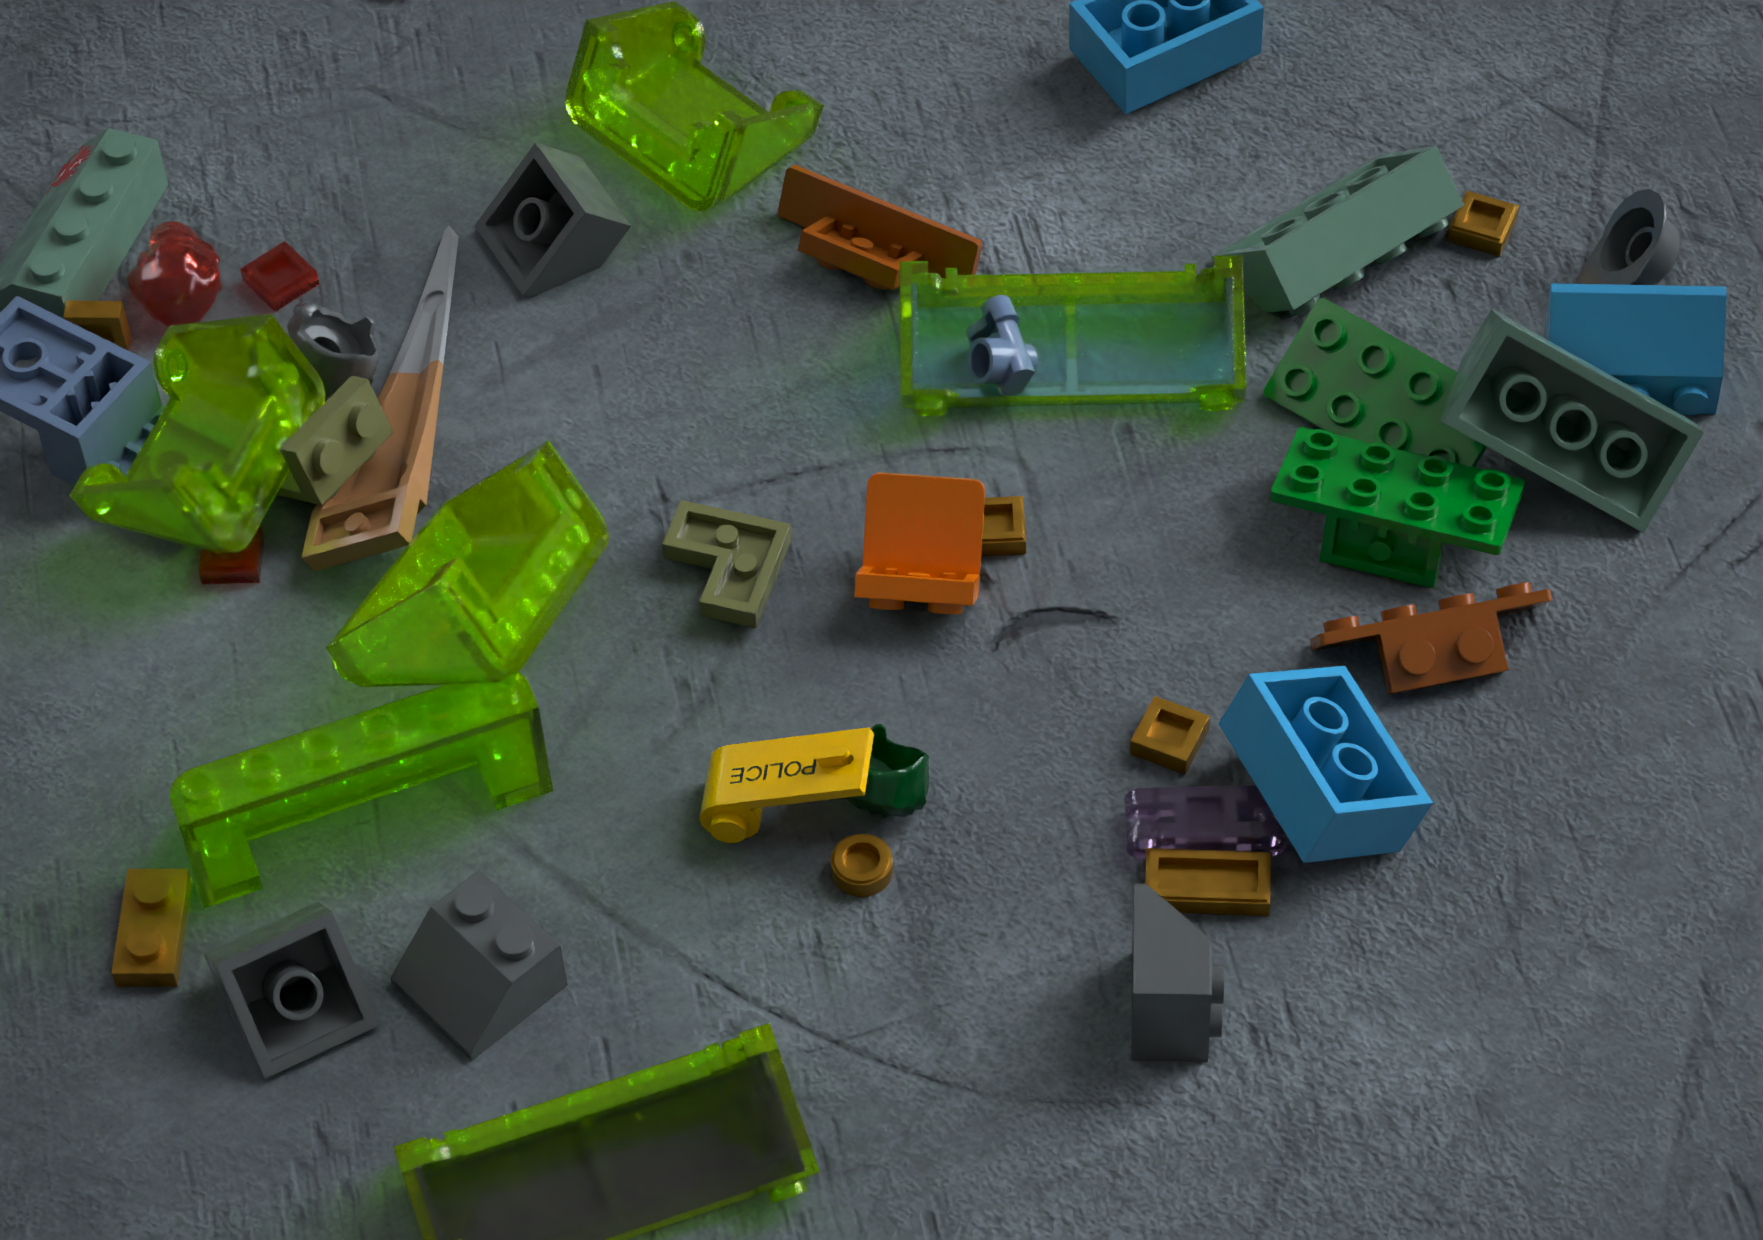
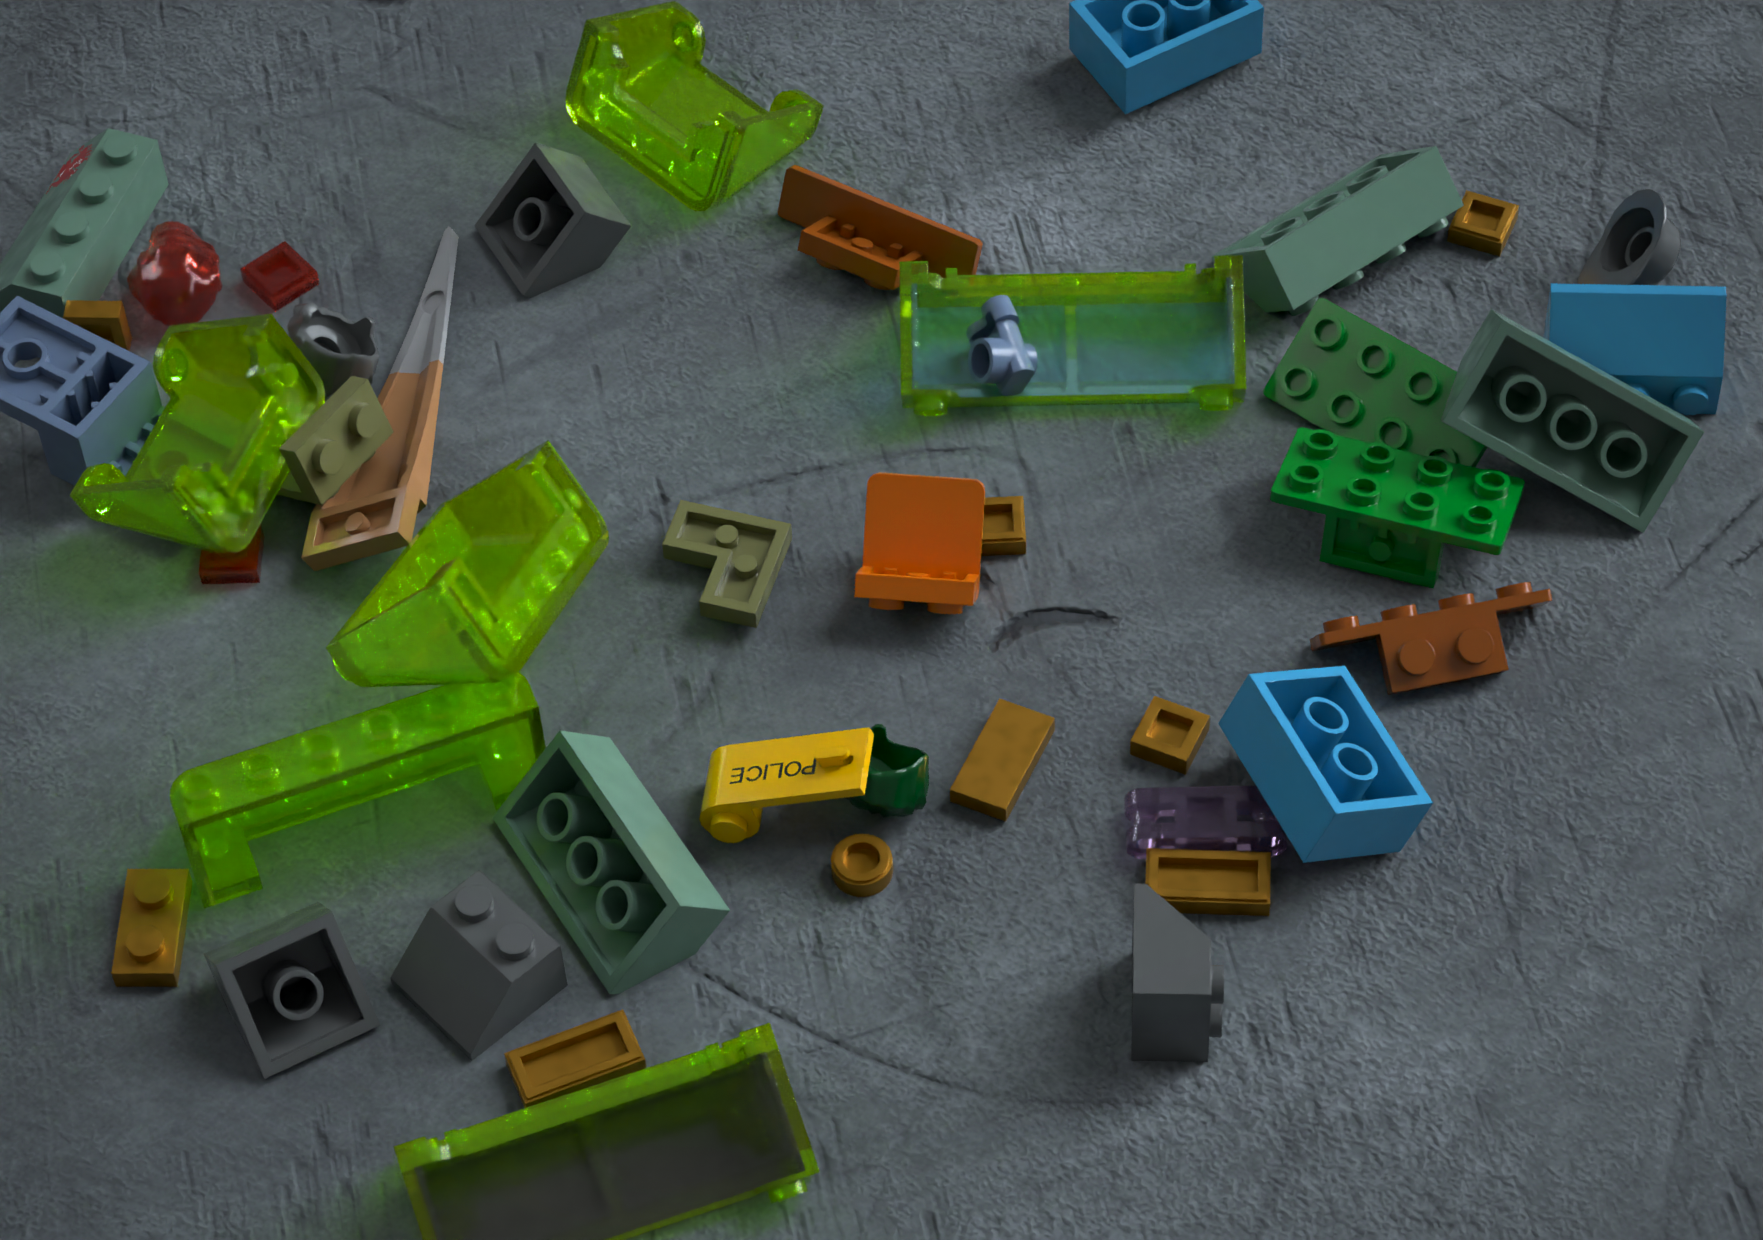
(575, 1059): none -> pearl gold tile
(609, 861): none -> sand green slope
(1002, 759): none -> pearl gold tile

